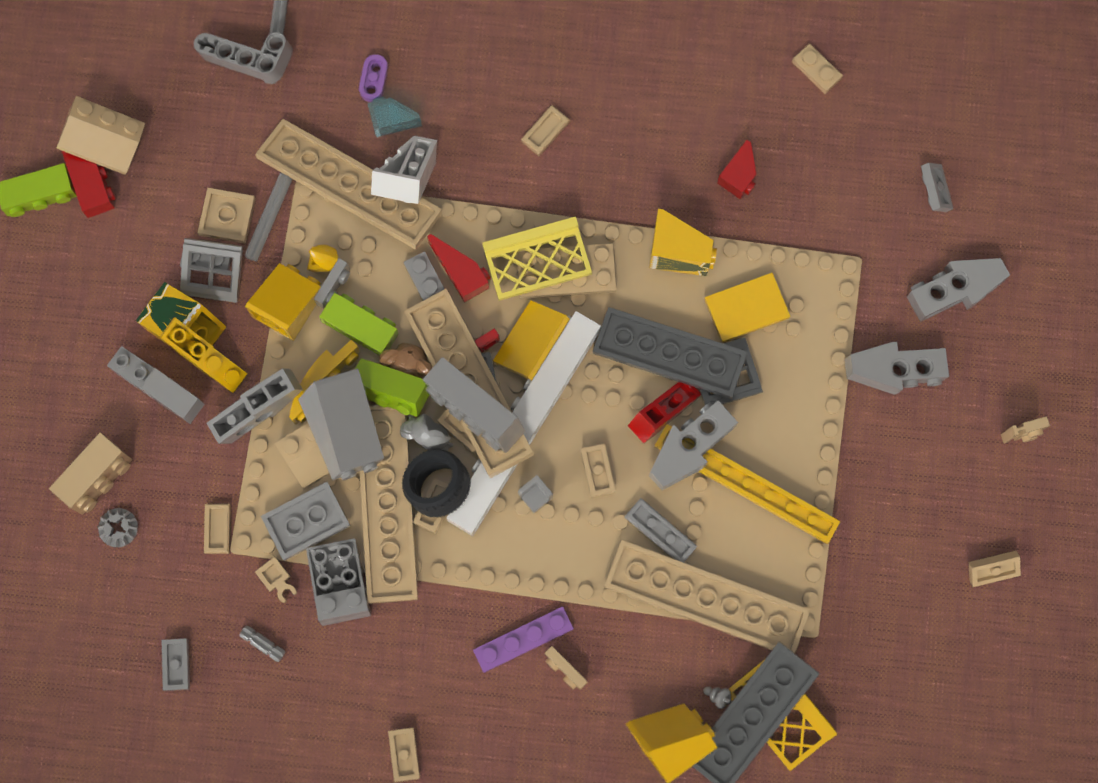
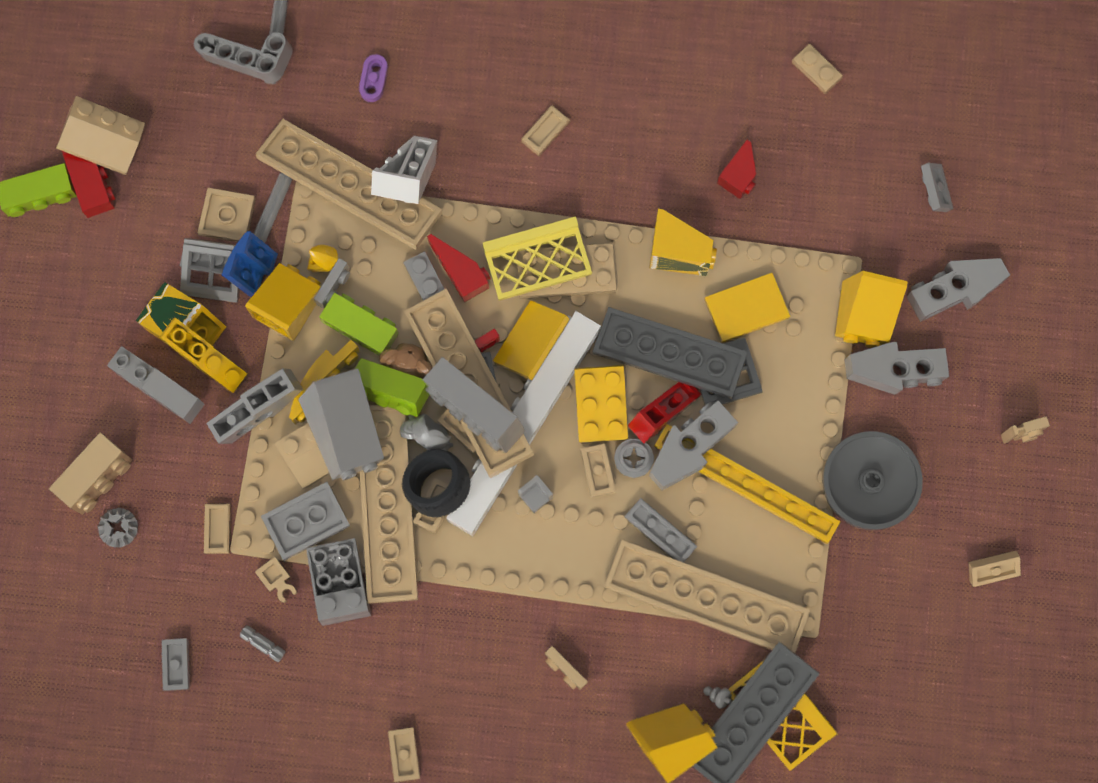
(249, 263): none -> blue slope
(391, 116): clear light blue slope -> none
(523, 639): medium lavender plate -> none
(601, 403): none -> yellow plate
(625, 450): none -> light grey gear
(869, 308): none -> yellow slope
(872, 480): none -> dark grey dish

